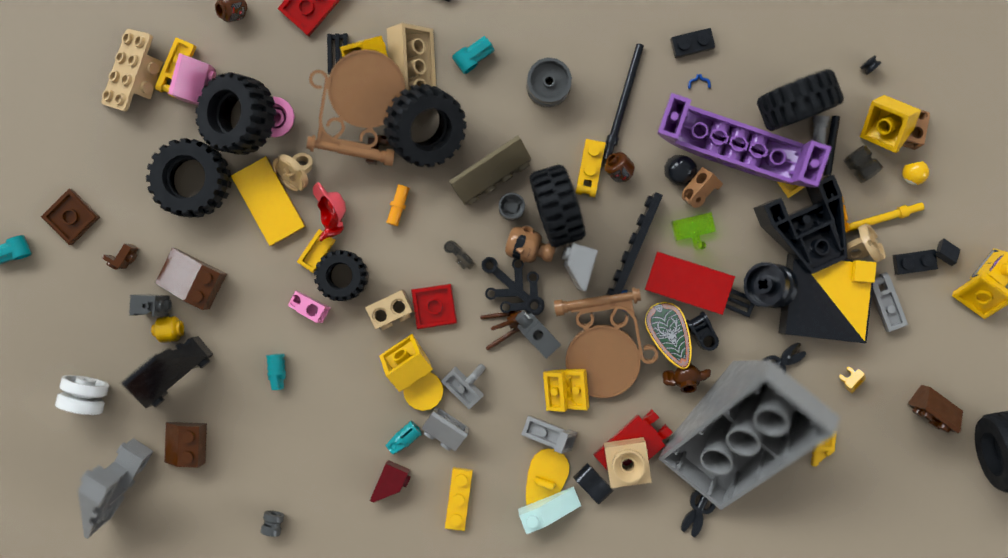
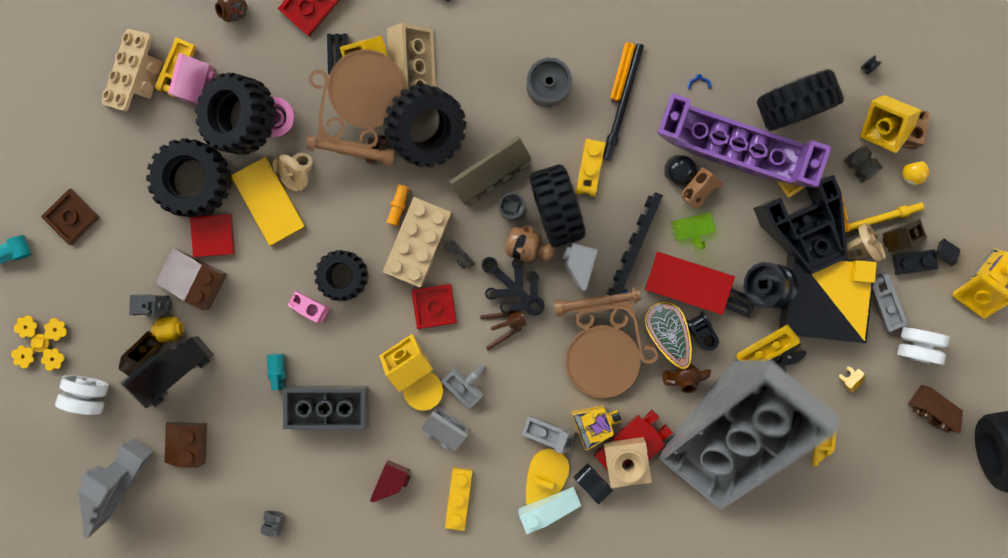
(39, 343): none -> yellow plant
(124, 257): reddish brown bracket -> none
(139, 353): none -> dark brown slope
(212, 235): none -> red tile
(315, 251): yellow tile -> none
(318, 418): none -> dark grey brick
(332, 211): hair -> none
(388, 305): tan brick -> none
(404, 437): teal hinge -> none
(417, 242): none -> tan brick
(469, 57): teal piece -> none
(537, 334): dark grey torso -> none
(566, 389): yellow slope -> none
(595, 424): none -> torso
(619, 167): reddish brown head -> none
(622, 71): none -> light orange axle
(692, 43): black plate -> none
(696, 515): black piece -> none
(770, 346): none -> yellow plate
(820, 126): light grey pin -> none
(832, 143): black bar -> none
(904, 236): none -> dark brown slope
(923, 346): none -> white wheel

